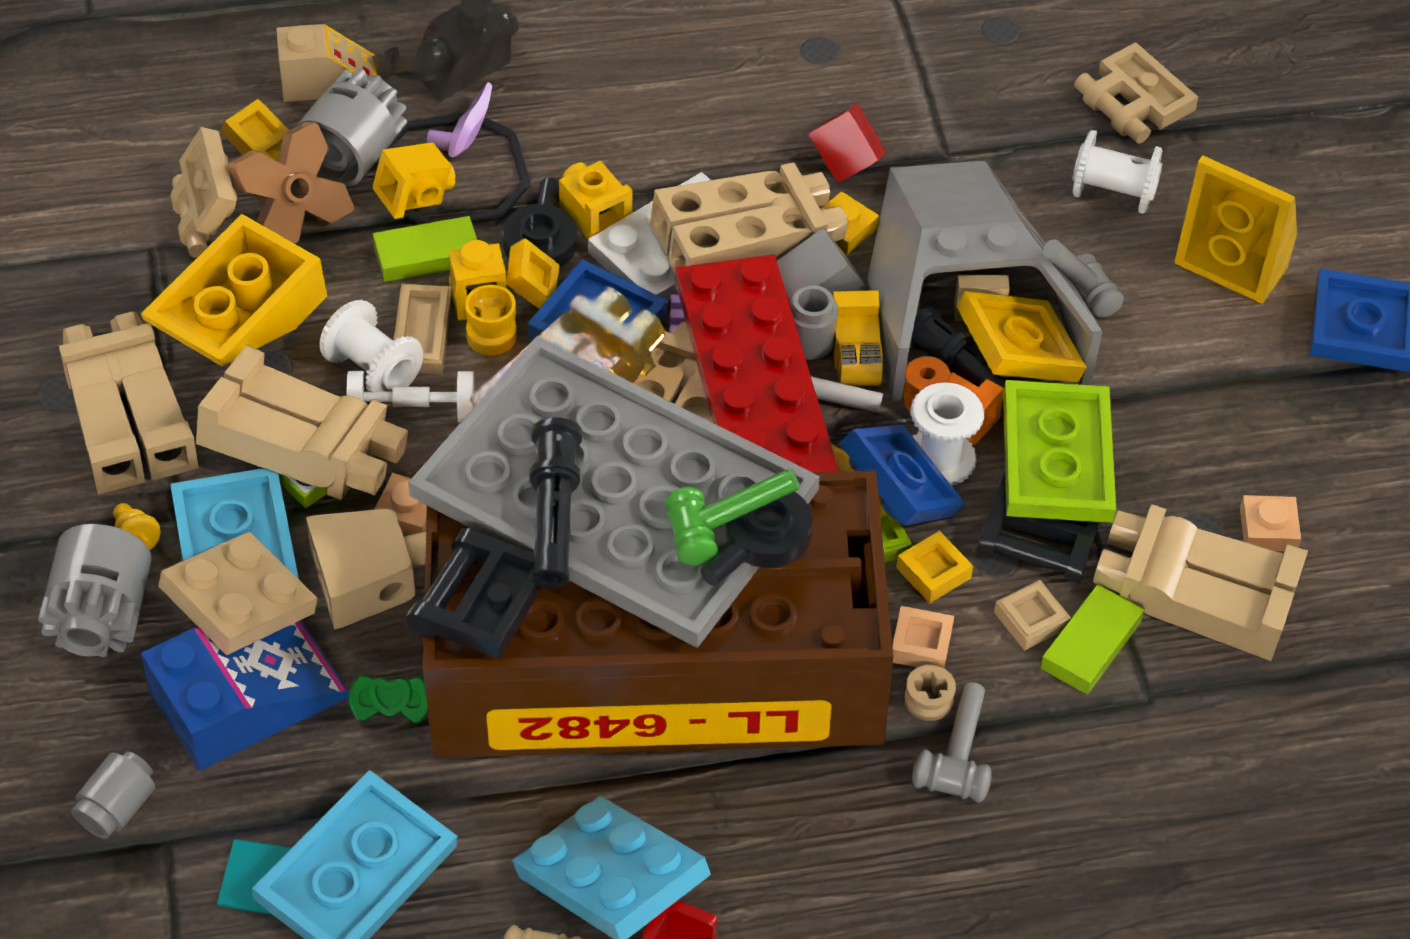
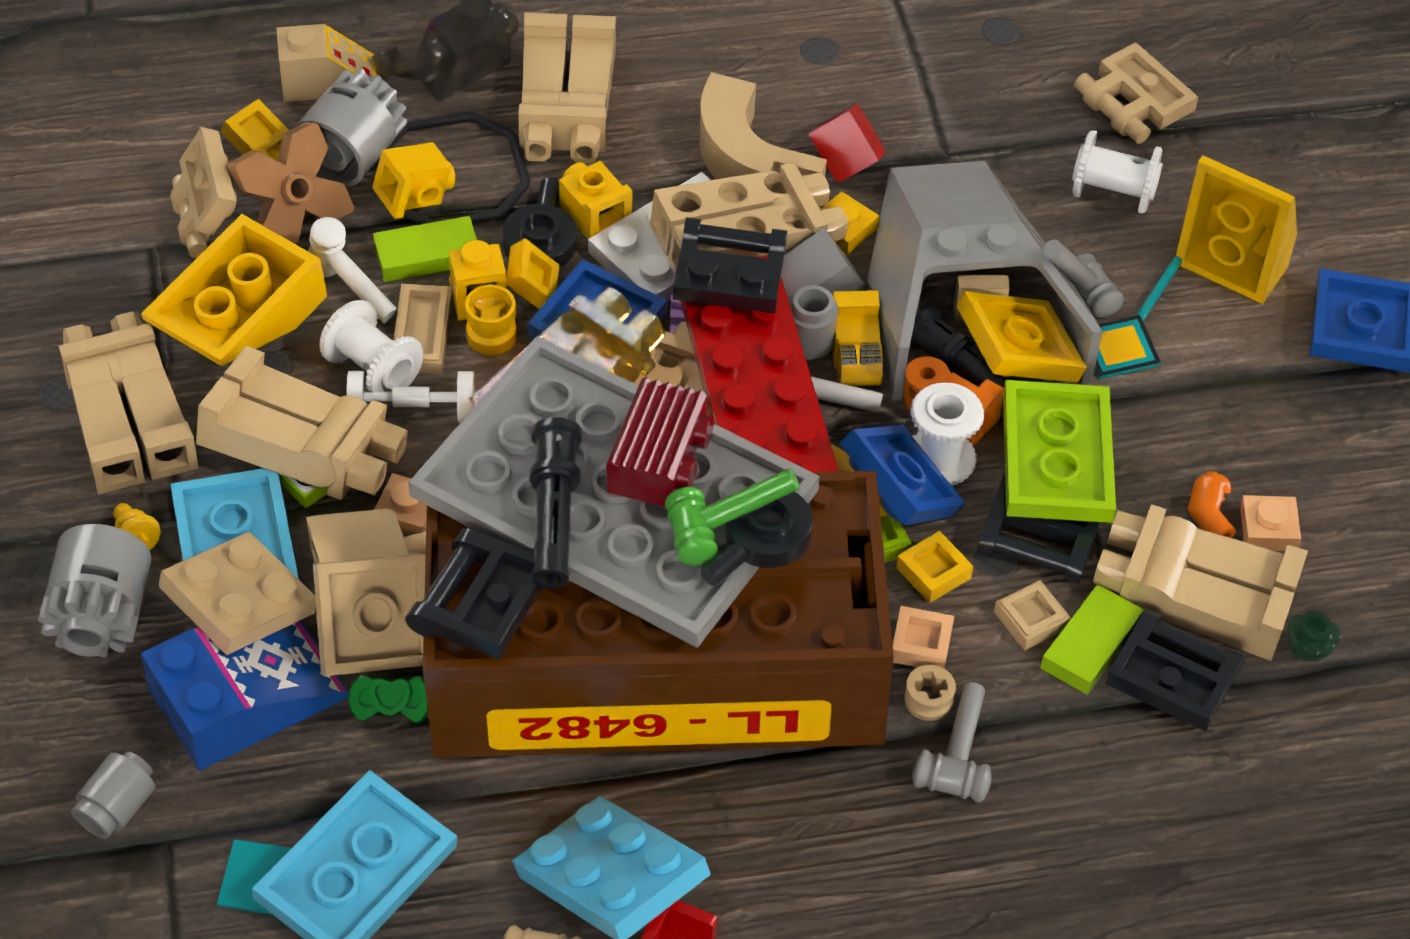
(326, 243): none -> white piece
(364, 613): none -> tan plate
(466, 128): lavender bar -> none
(572, 118): none -> tan hips
(659, 442): none -> dark red brick
(726, 136): none -> tan arch
(729, 278): none -> black plate
(1125, 341): none -> piece
(1170, 679): none -> black plate
(1206, 503): none -> orange arm
(1307, 644): none -> clear green plate

